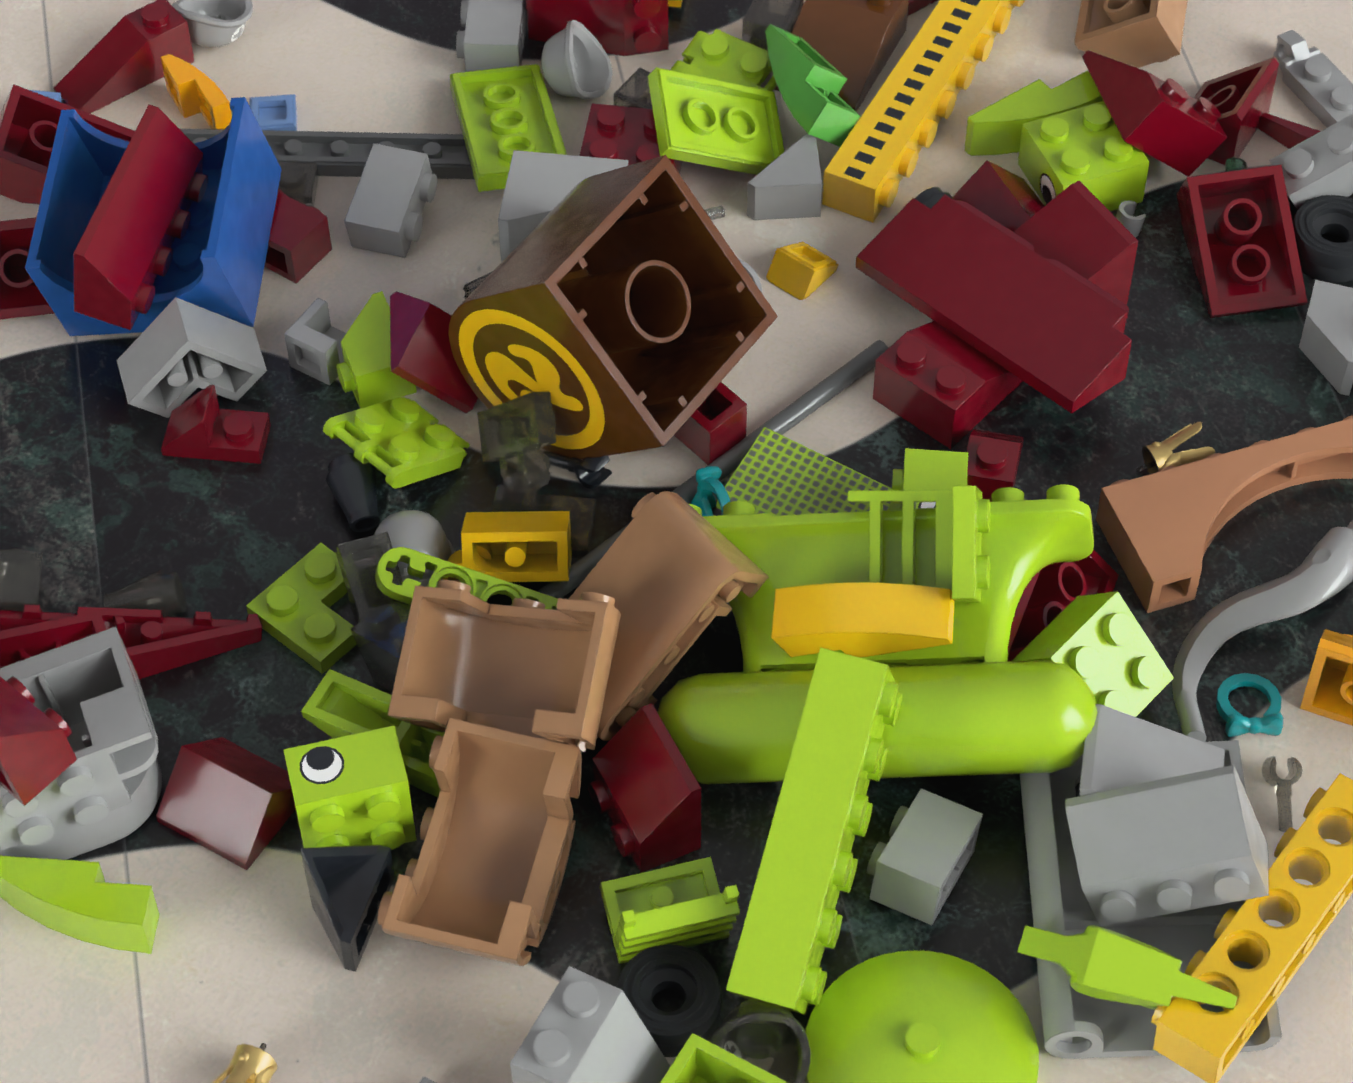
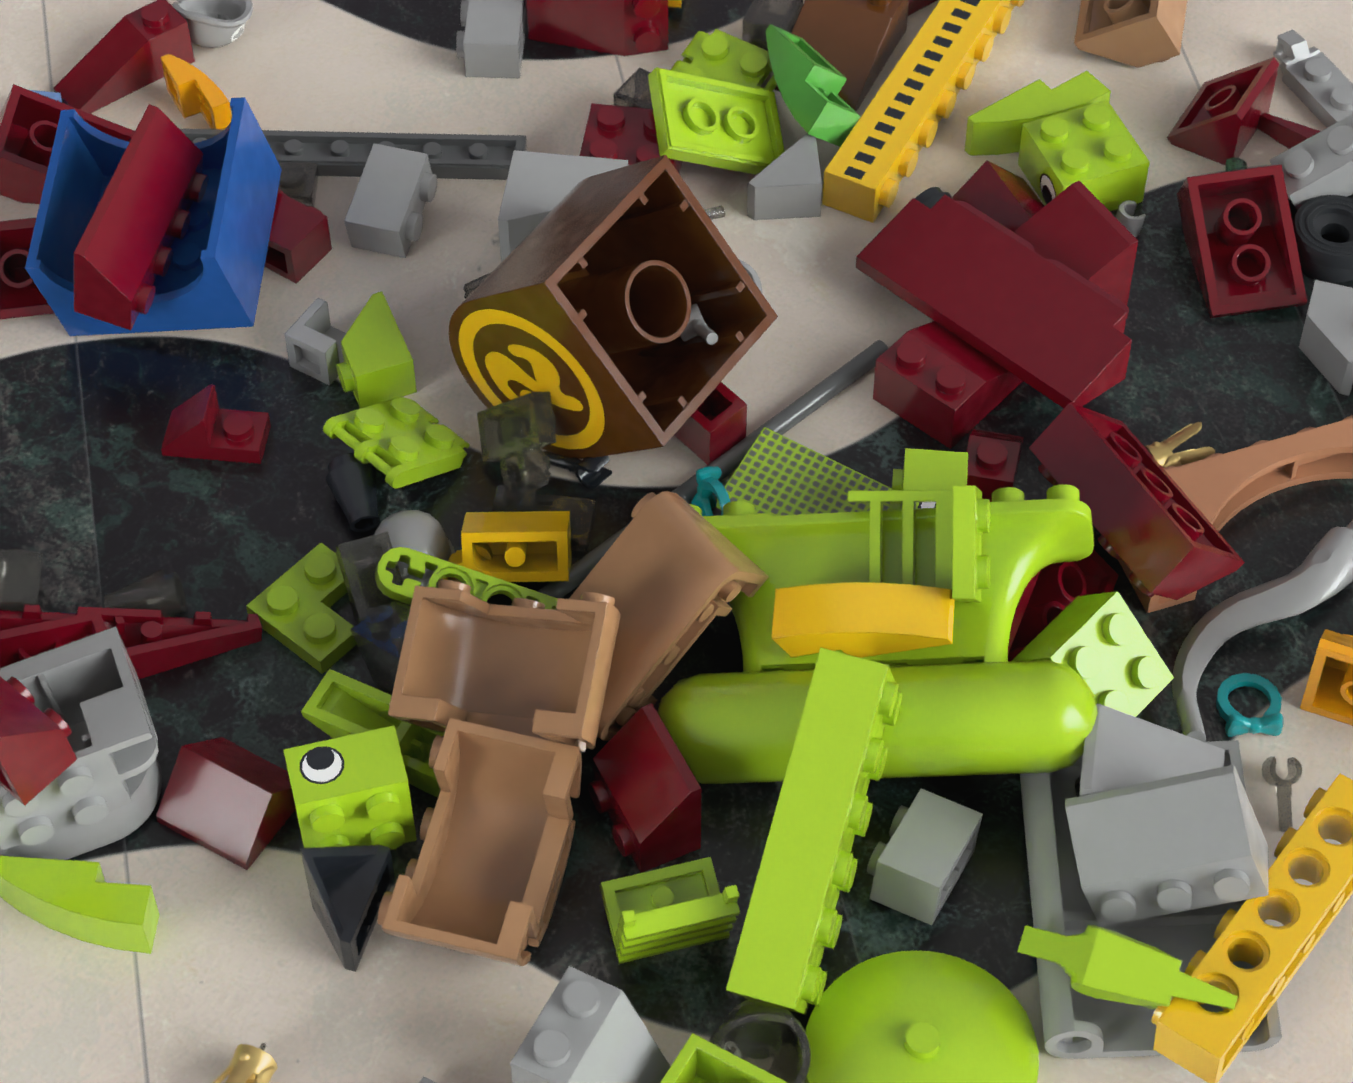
(188, 351): light grey brick -> none
(275, 112): medium blue tile -> none
(423, 351): dark red slope -> none
(501, 114): lime tile -> none
(576, 63): light grey helmet -> none
(678, 970): black tyre -> none
(698, 327): none -> light grey hand
(800, 269): yellow slope -> none
(1134, 504): none -> dark red slope
(1157, 114): dark red slope -> none

